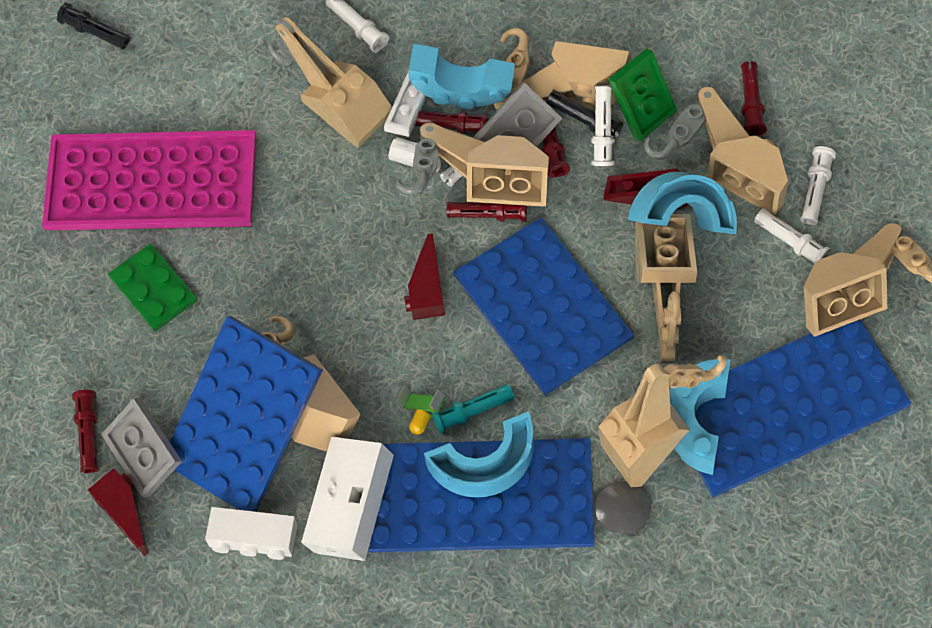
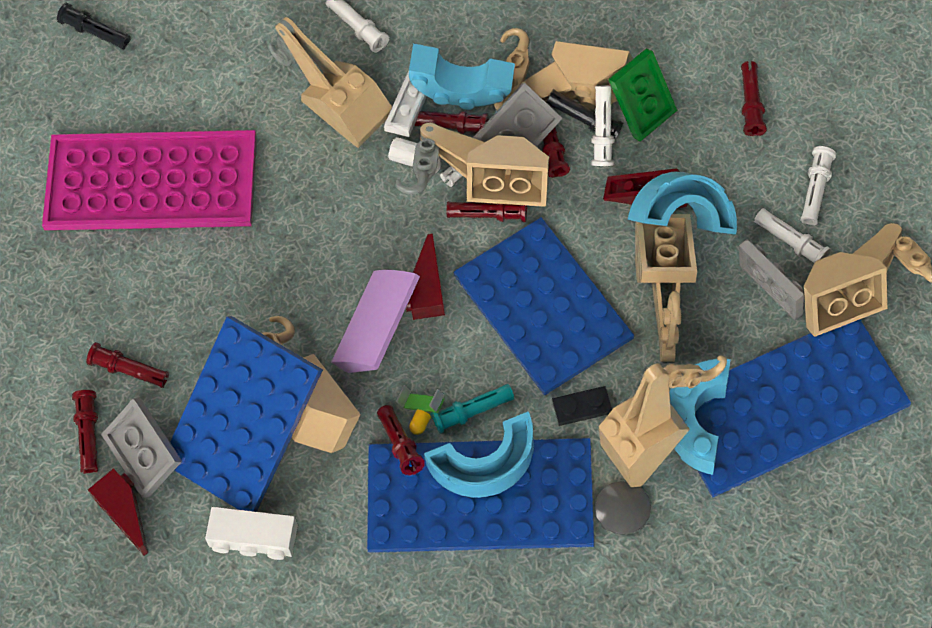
(116, 362): none -> dark red pin
(152, 287): green plate -> none
(347, 498): white brick -> none
(375, 320): none -> lavender slope
(403, 447): none -> dark red pin
(582, 405): none -> black plate
(738, 162): tan slope -> none
(771, 278): none -> light grey plate

